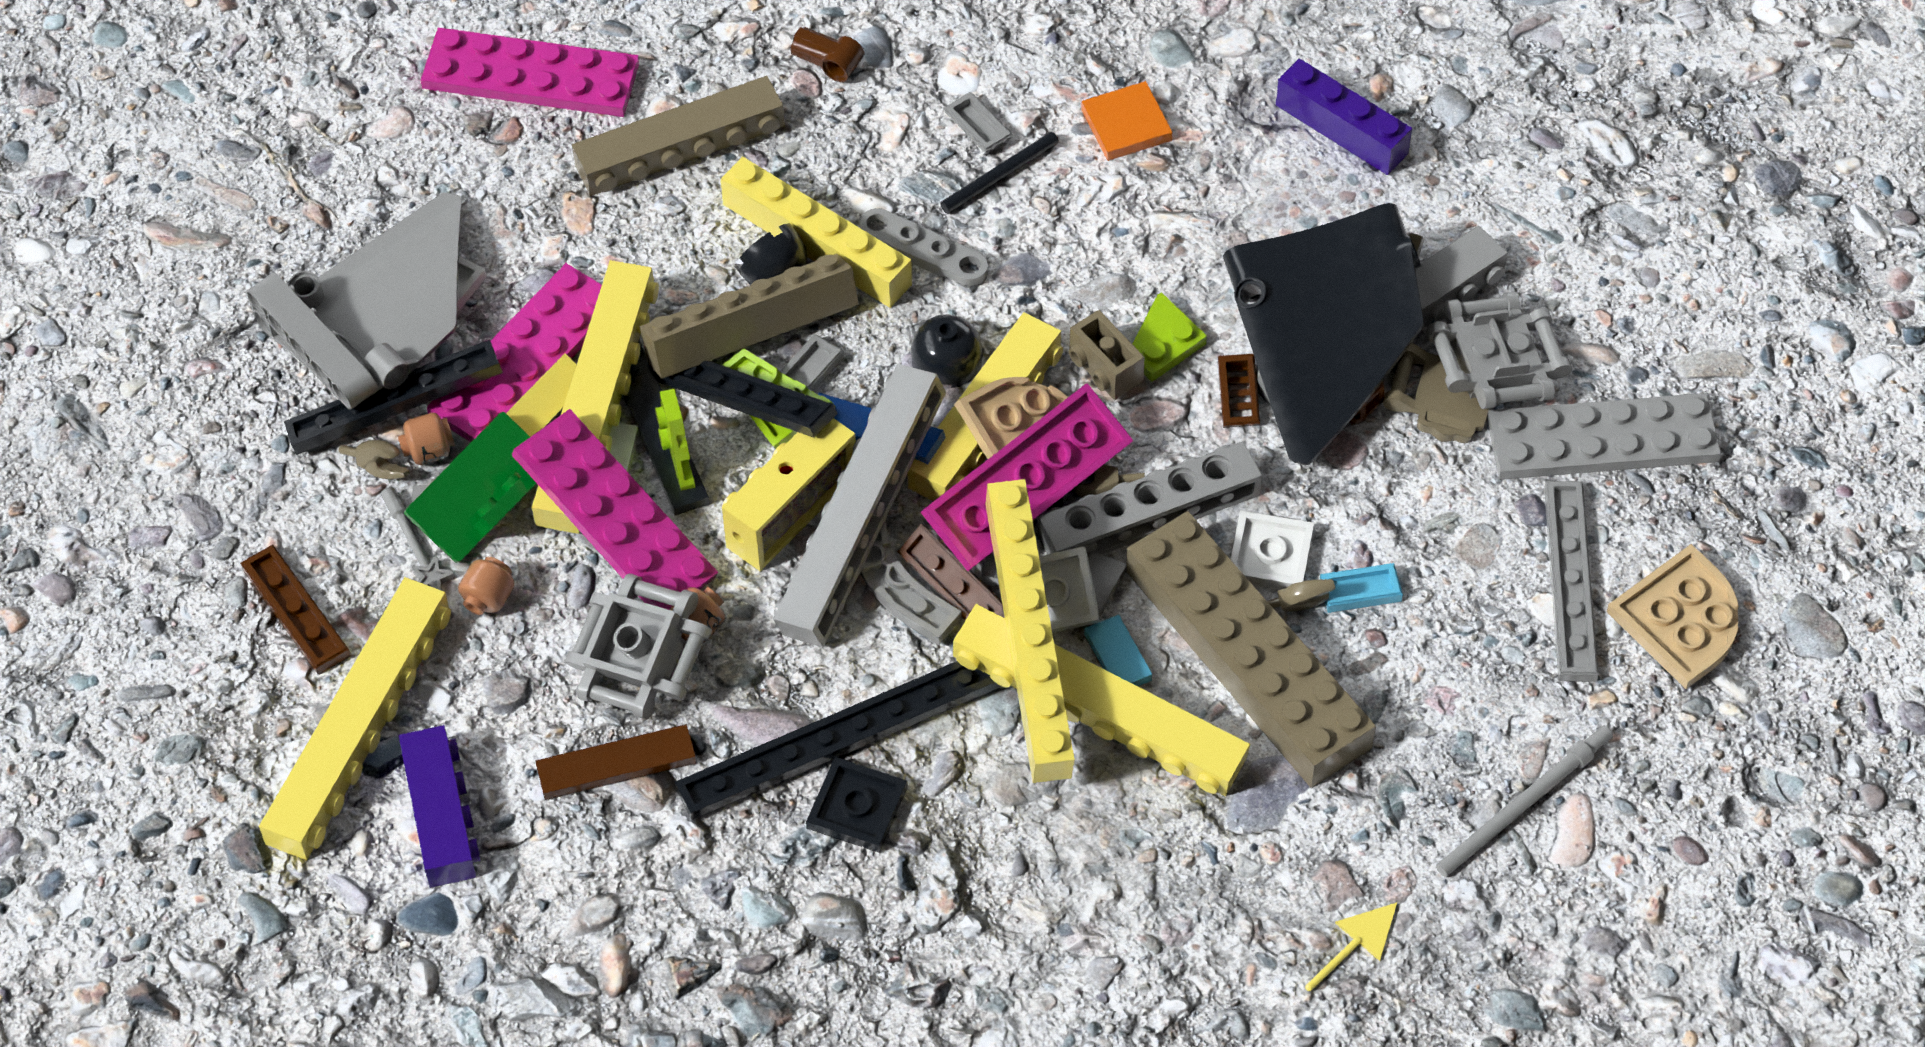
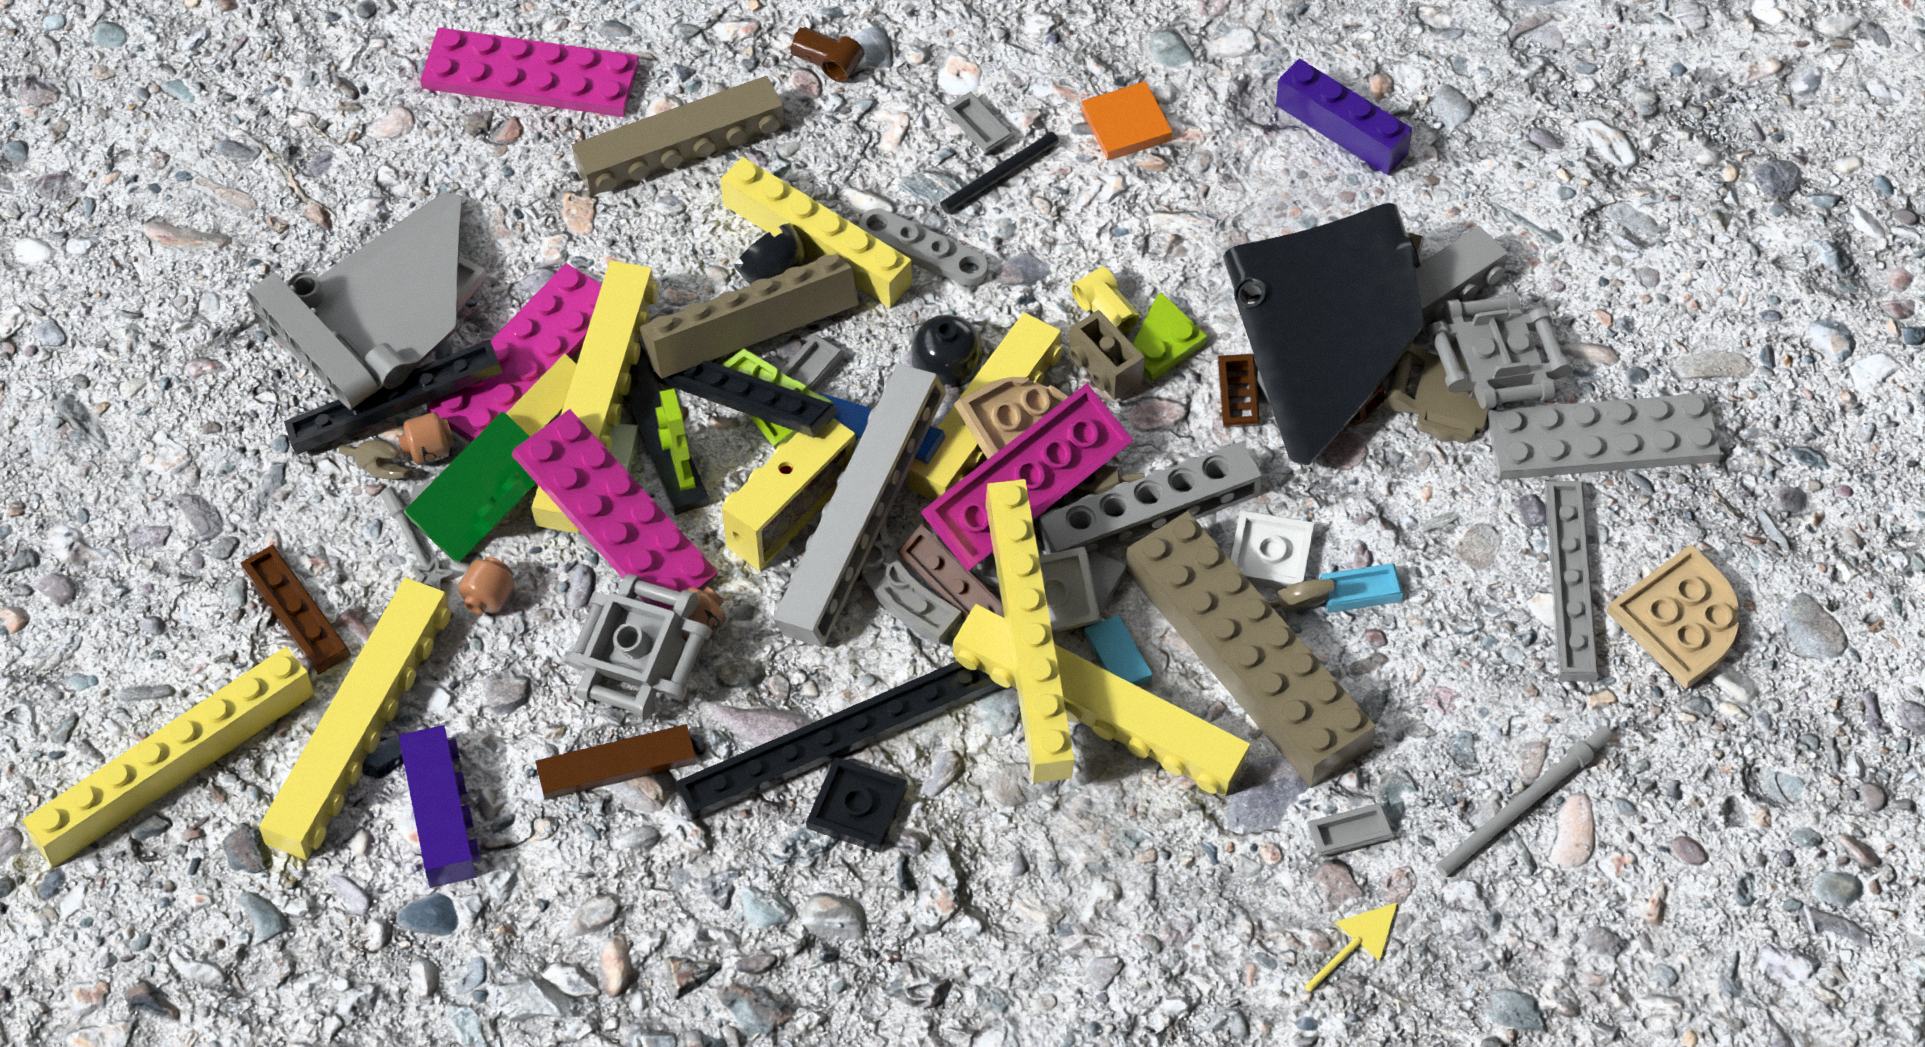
(168, 757): none -> light yellow brick
(1101, 292): none -> light yellow piece
(1350, 829): none -> light grey tile

